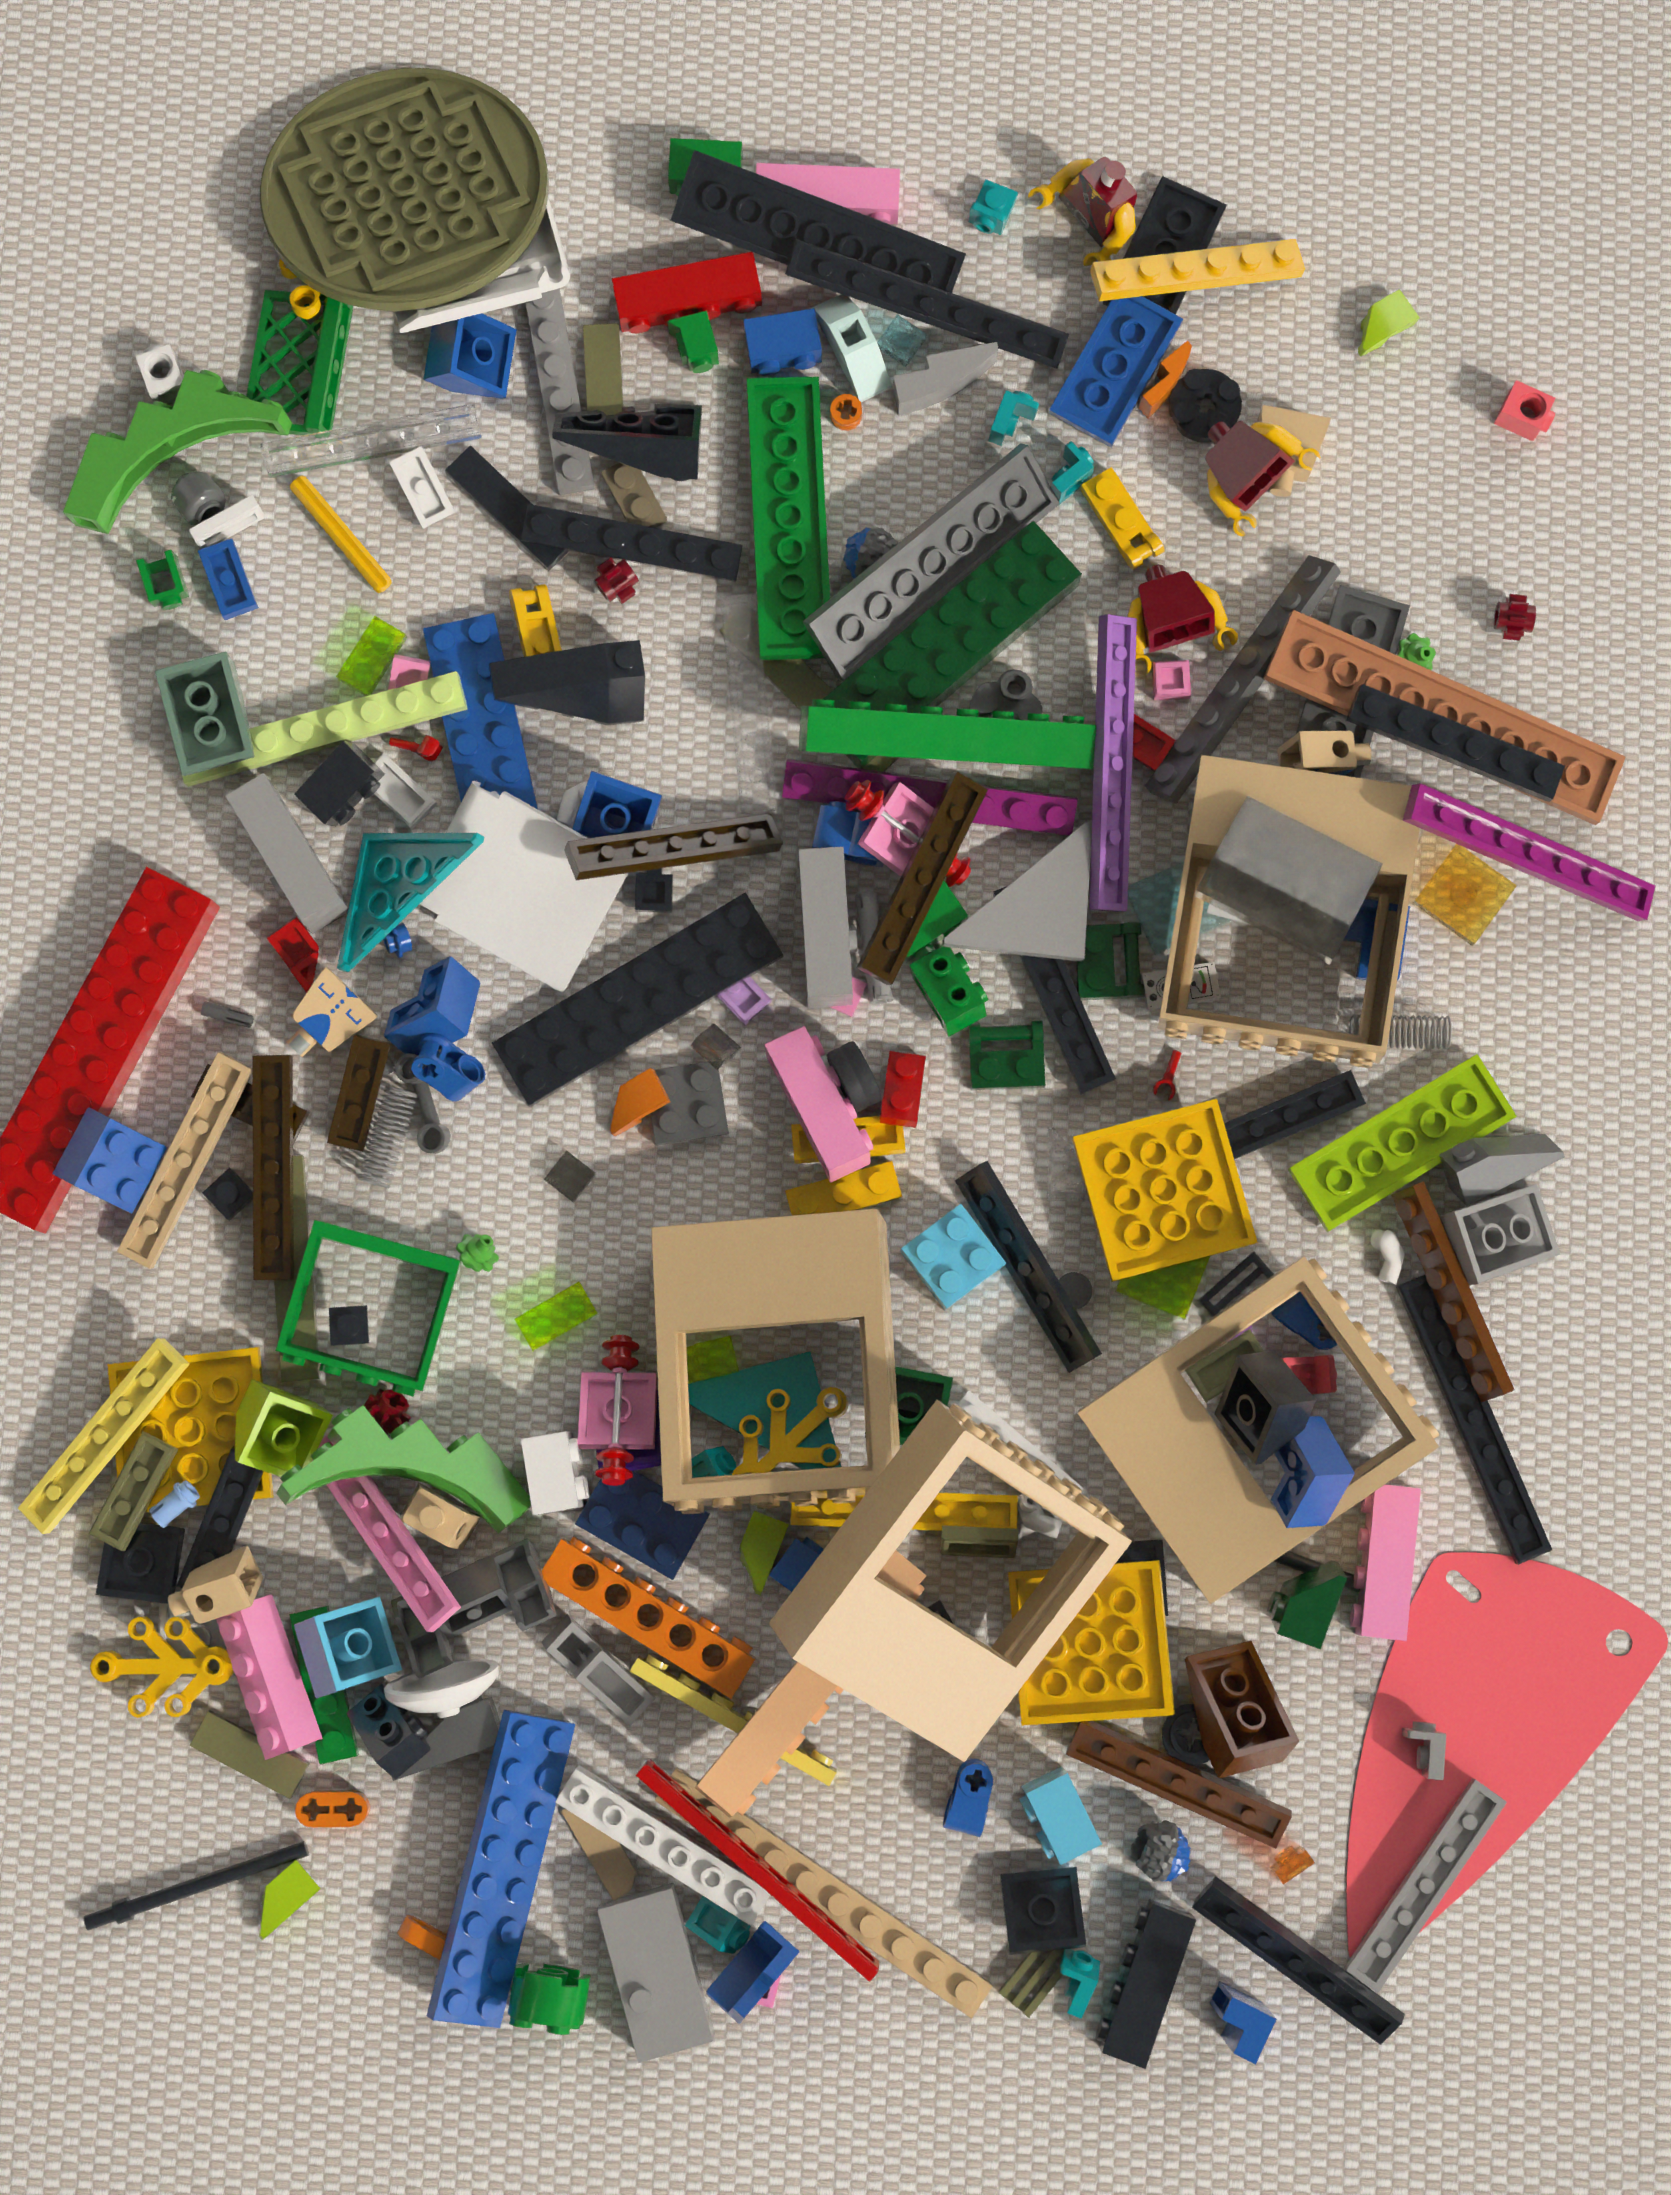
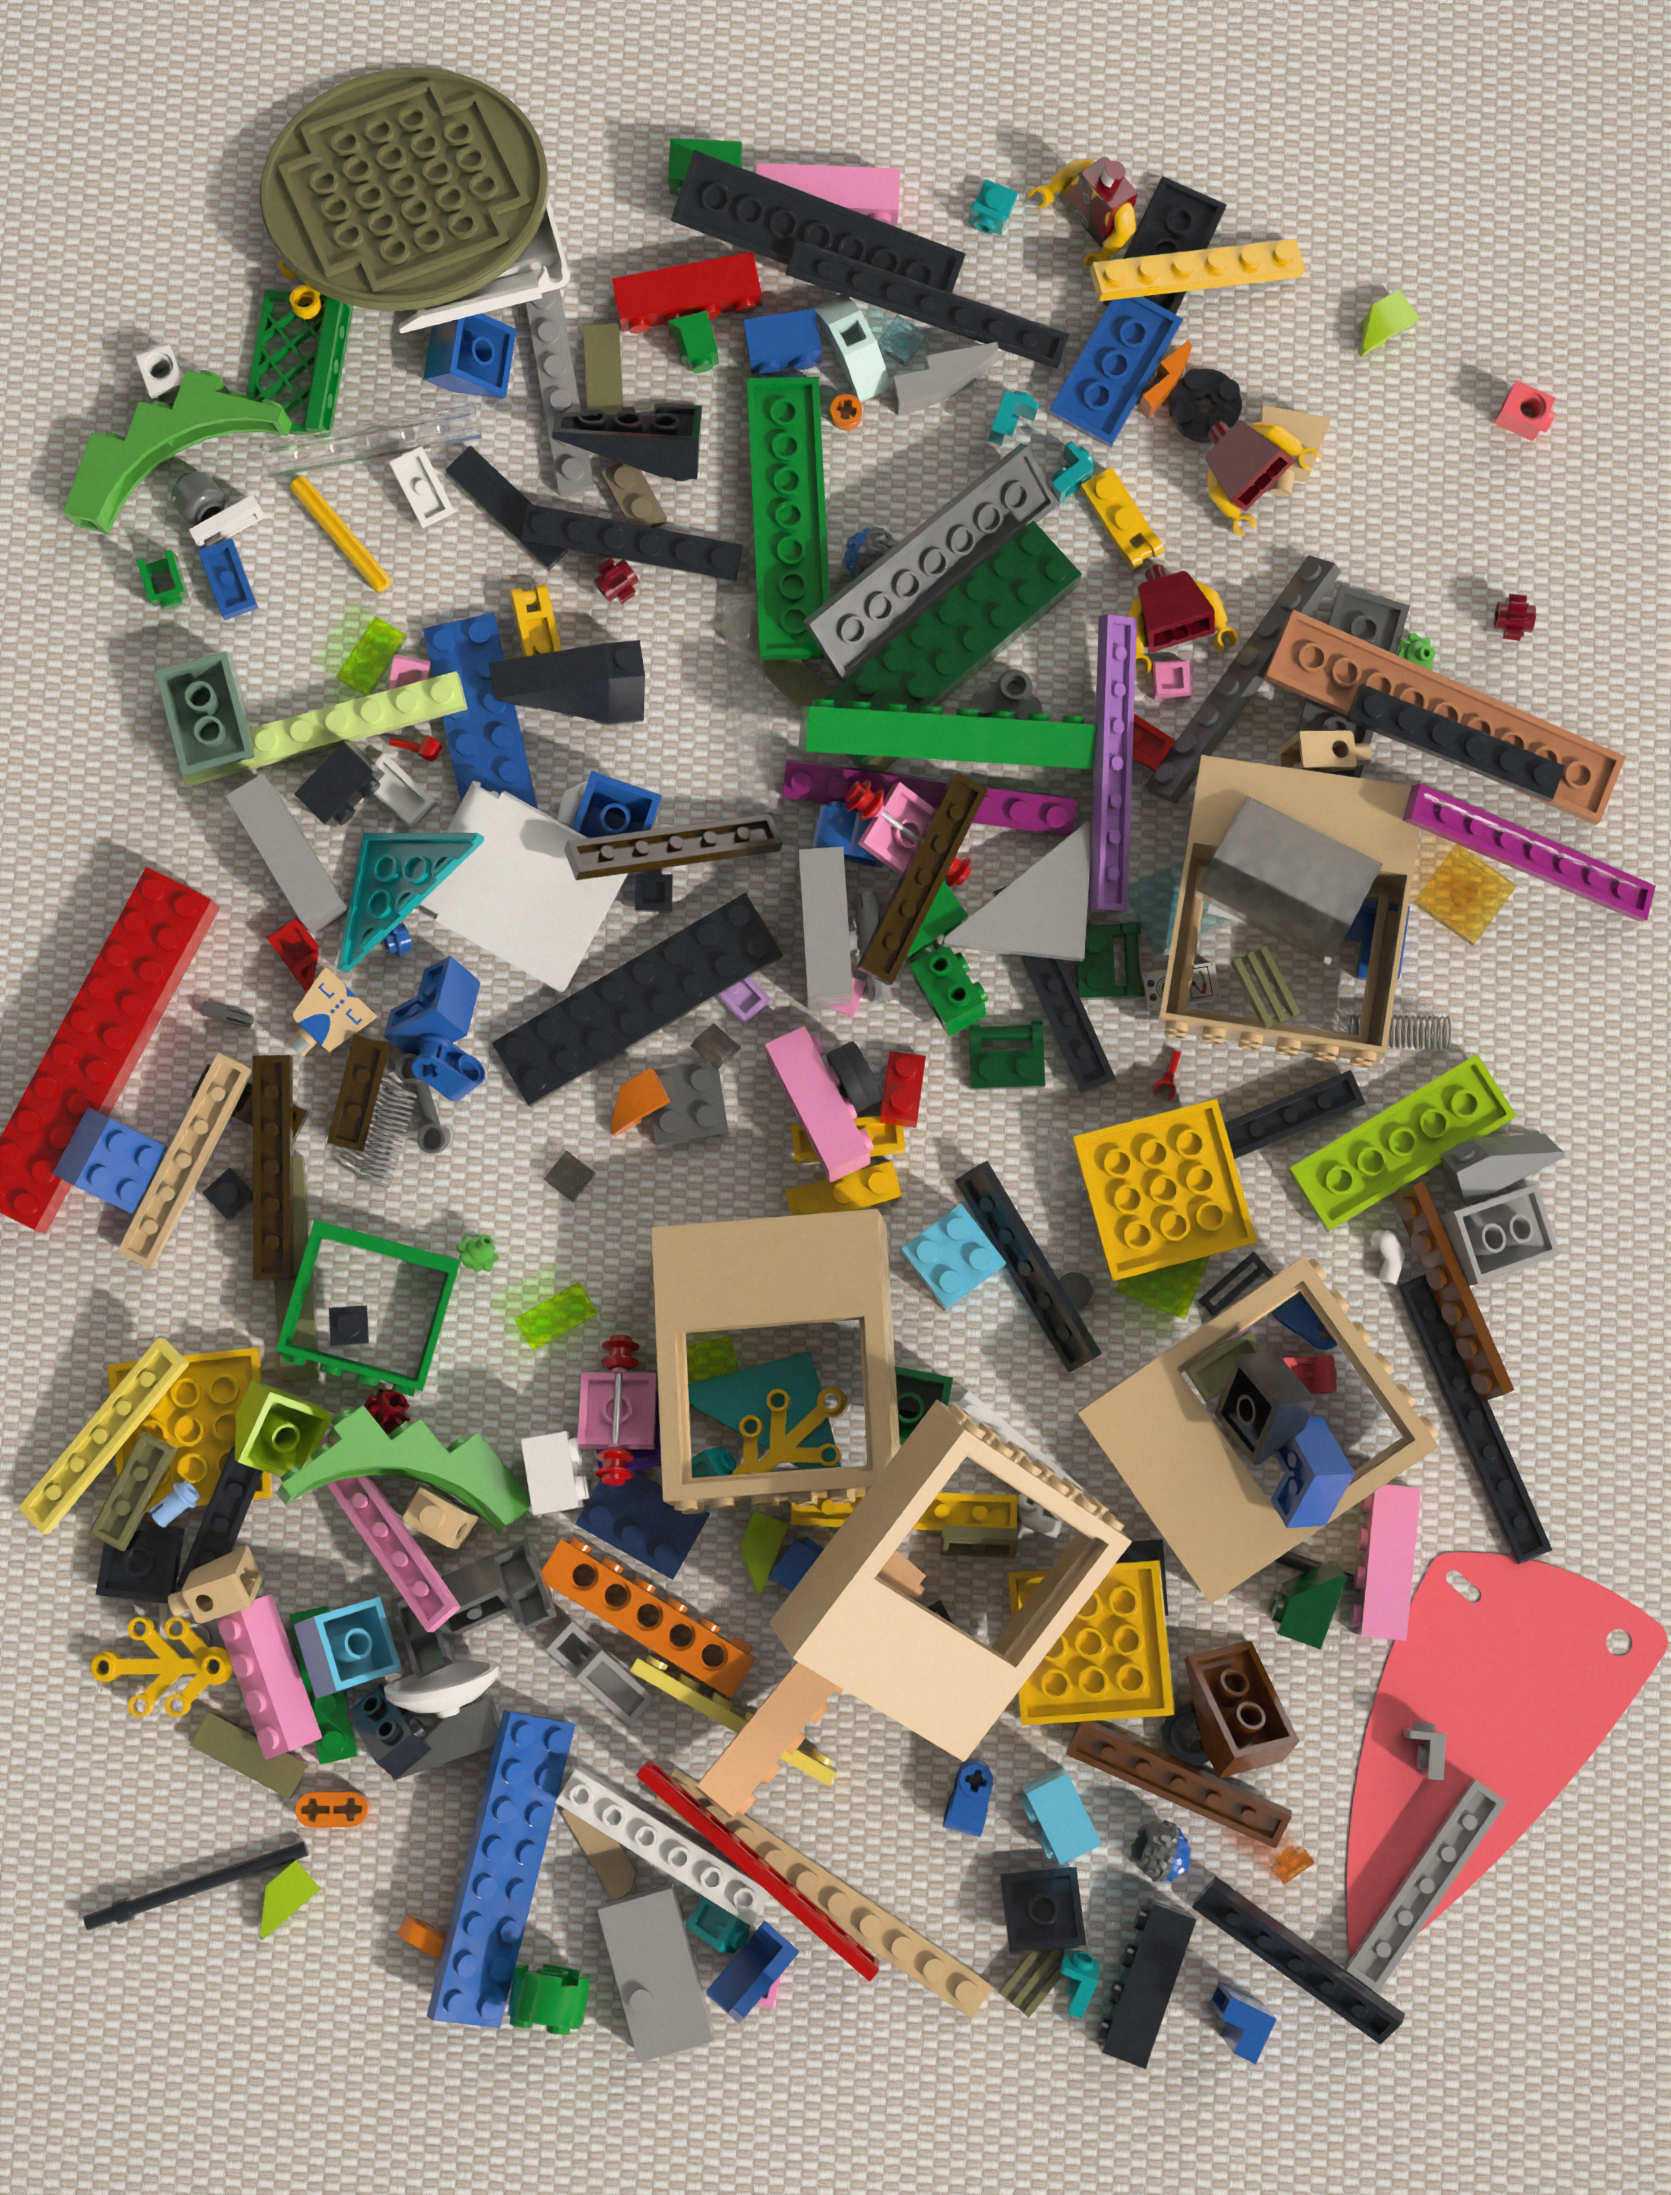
(1282, 989): none -> olive tile

